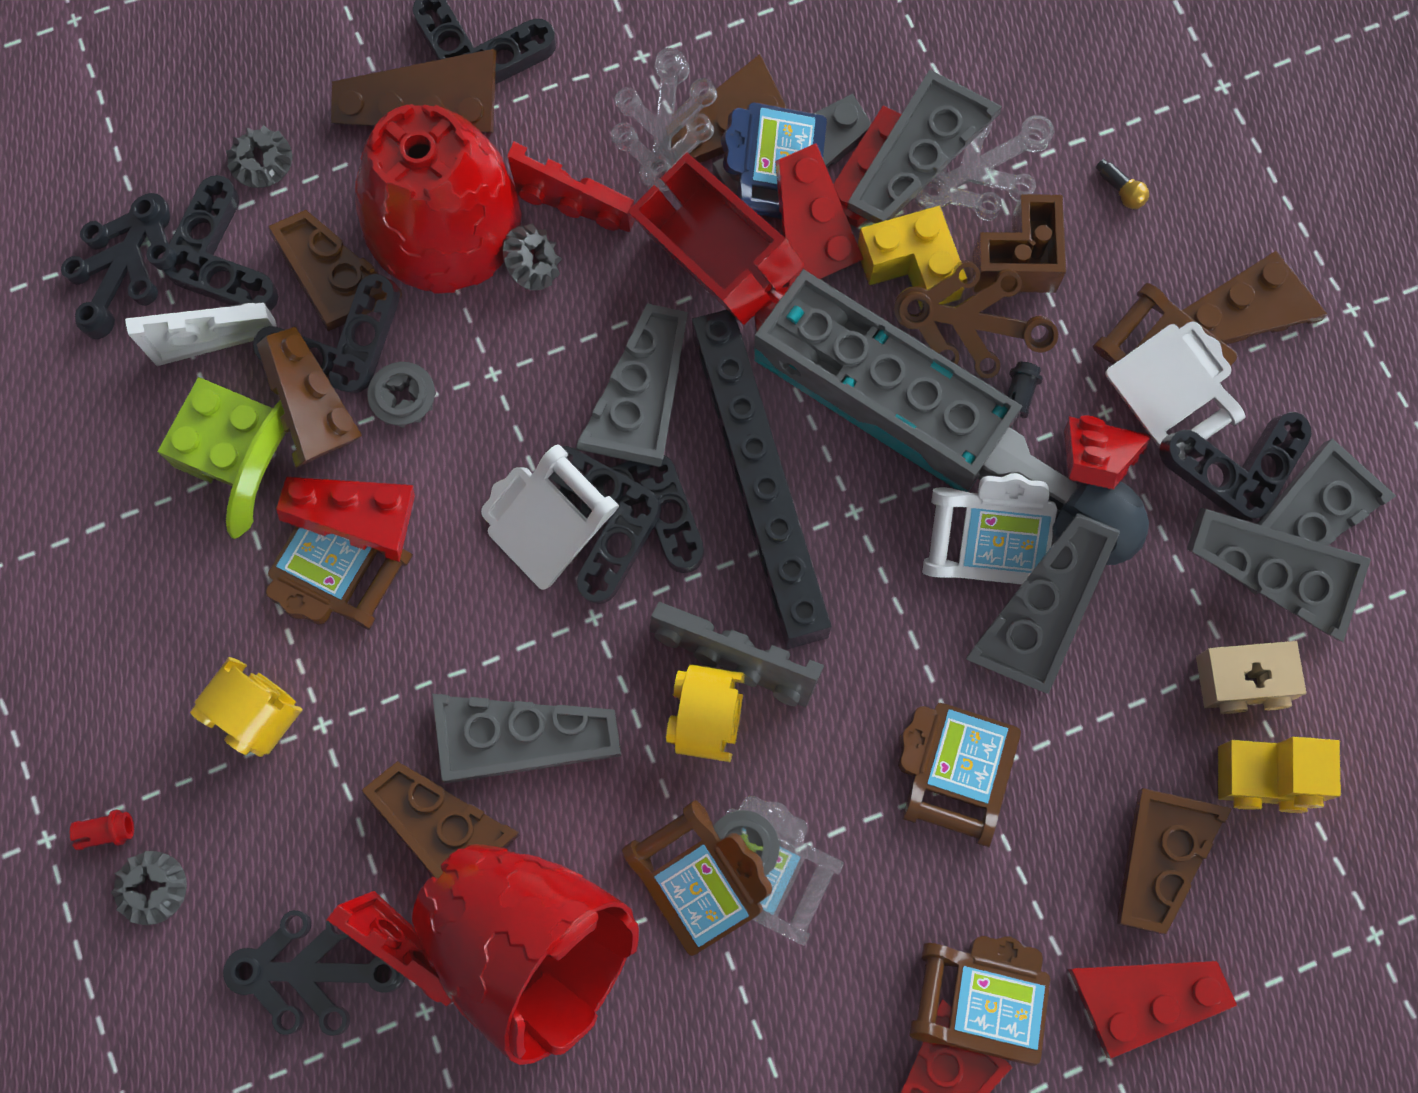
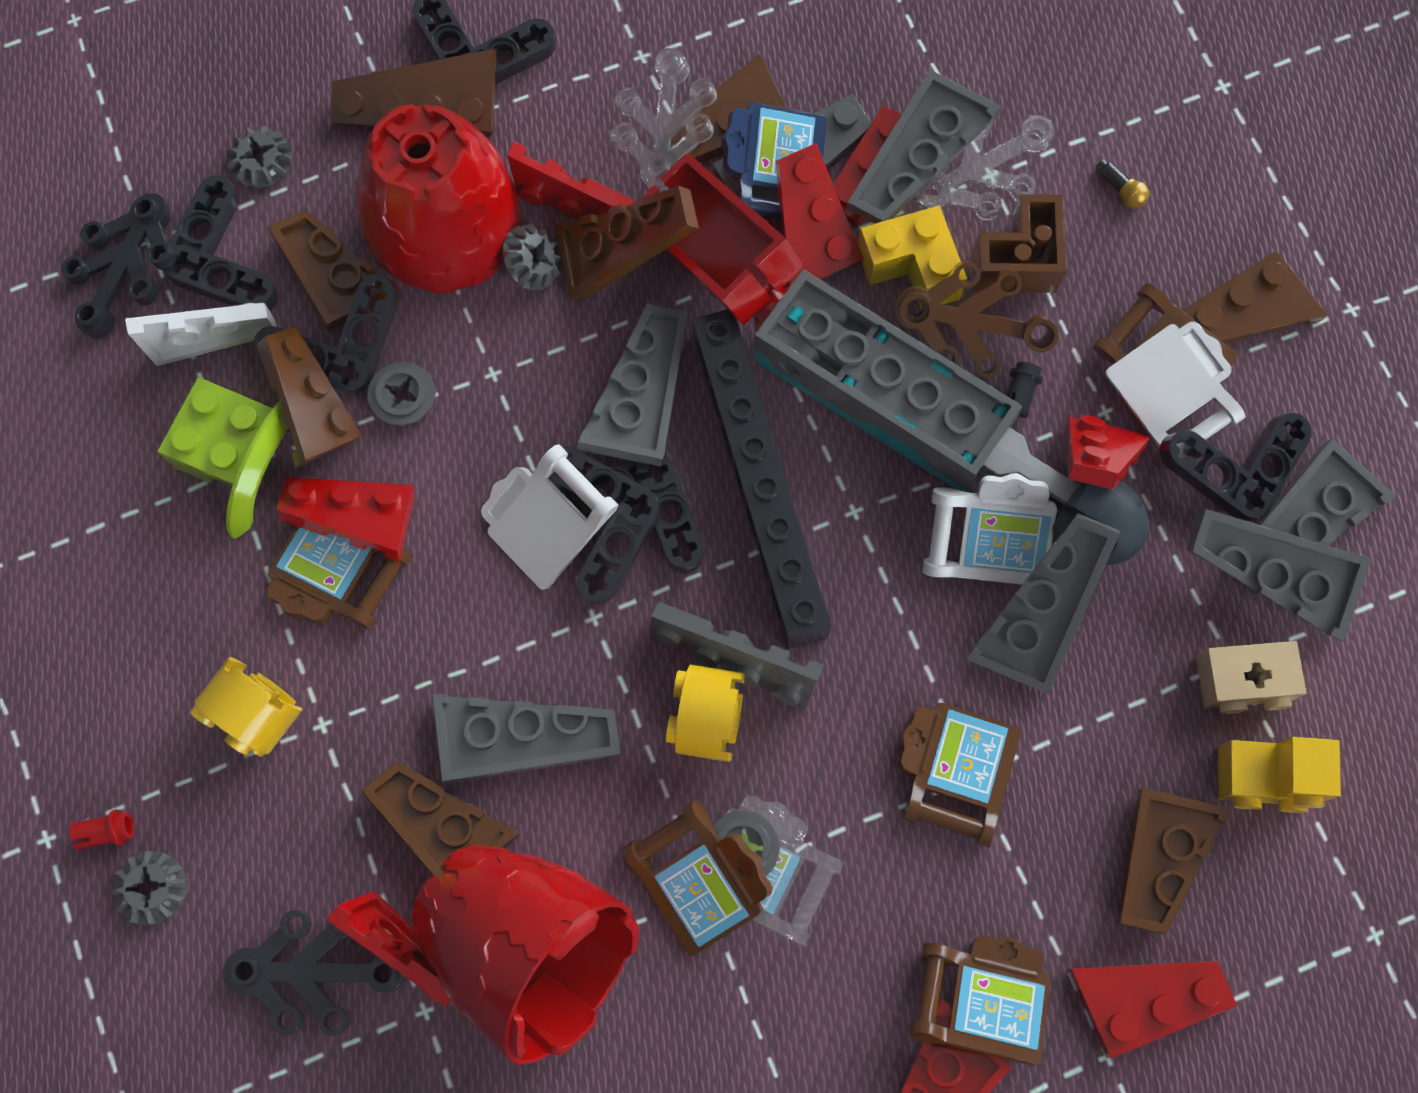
(616, 242): none -> reddish brown wing

